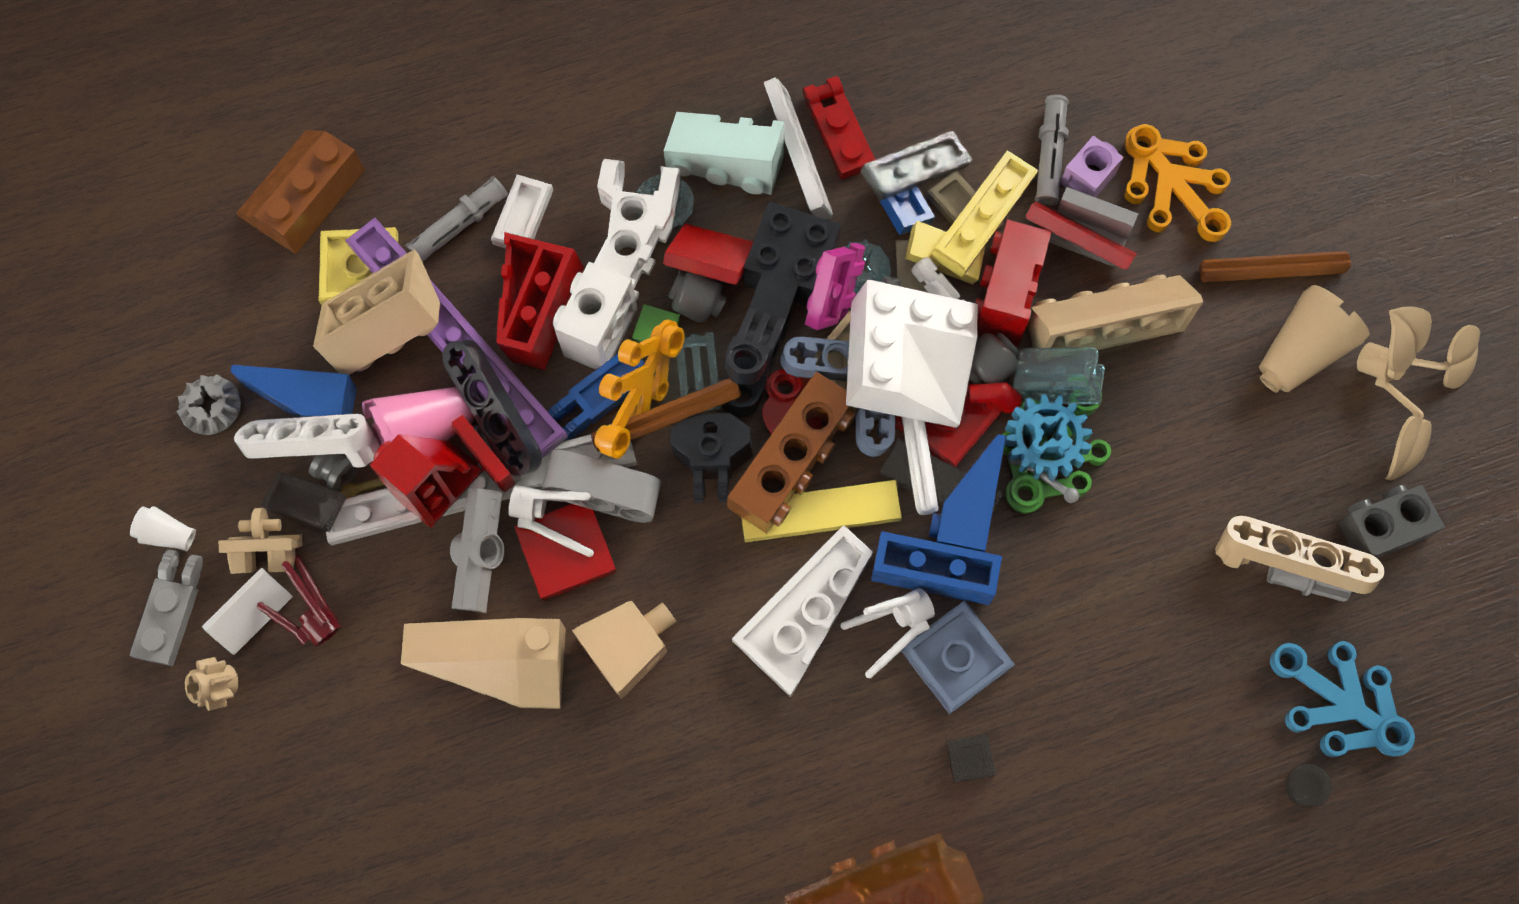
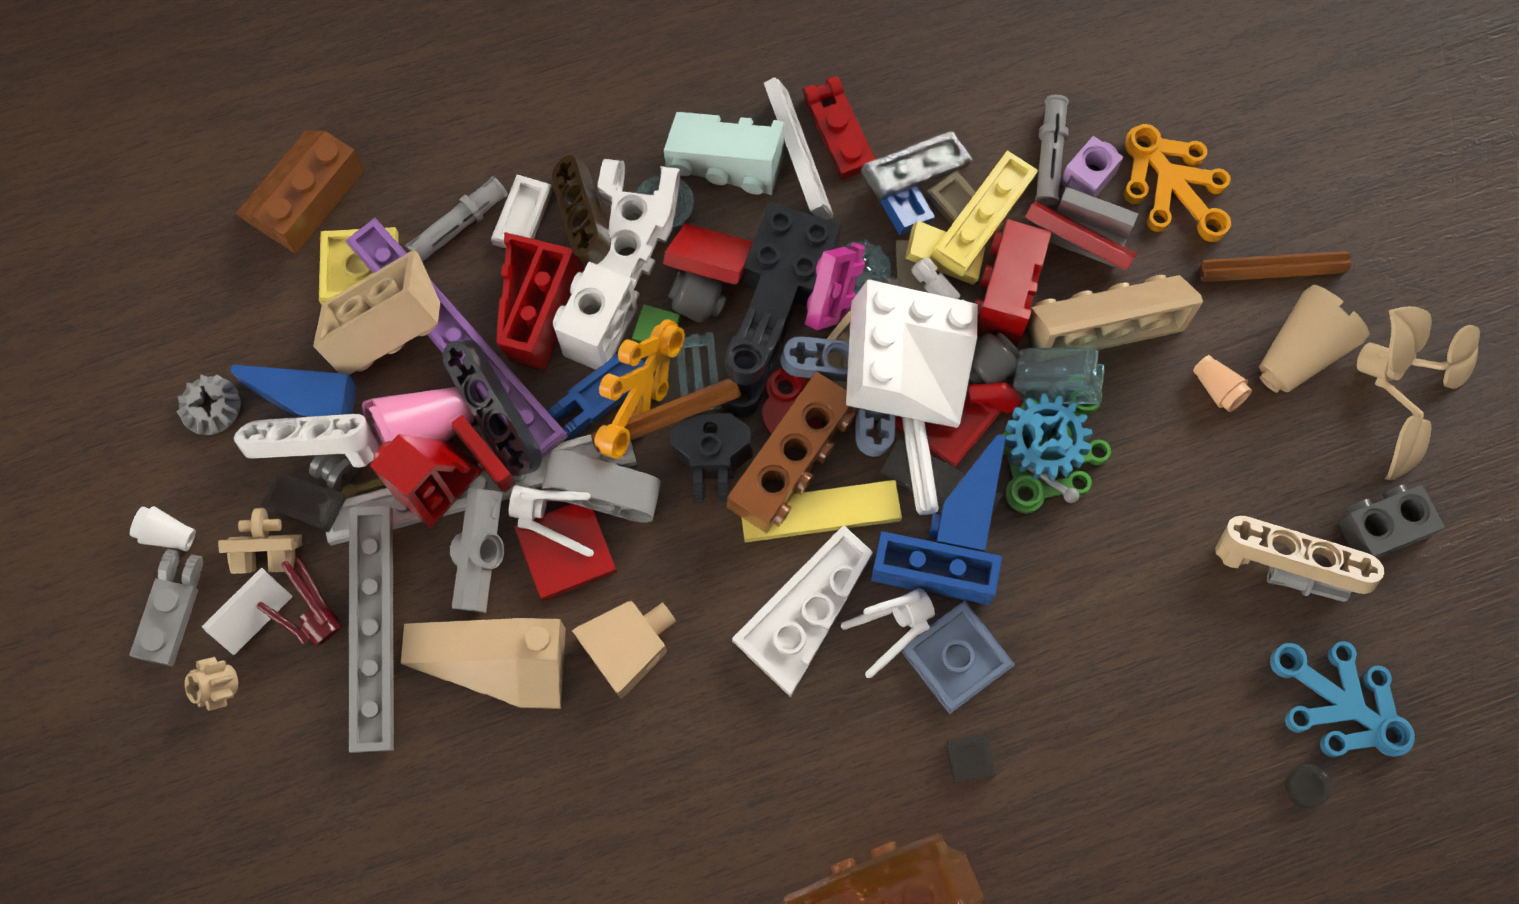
(371, 629): none -> light grey plate
(573, 179): none -> dark brown beam
(1222, 383): none -> light nougat cone

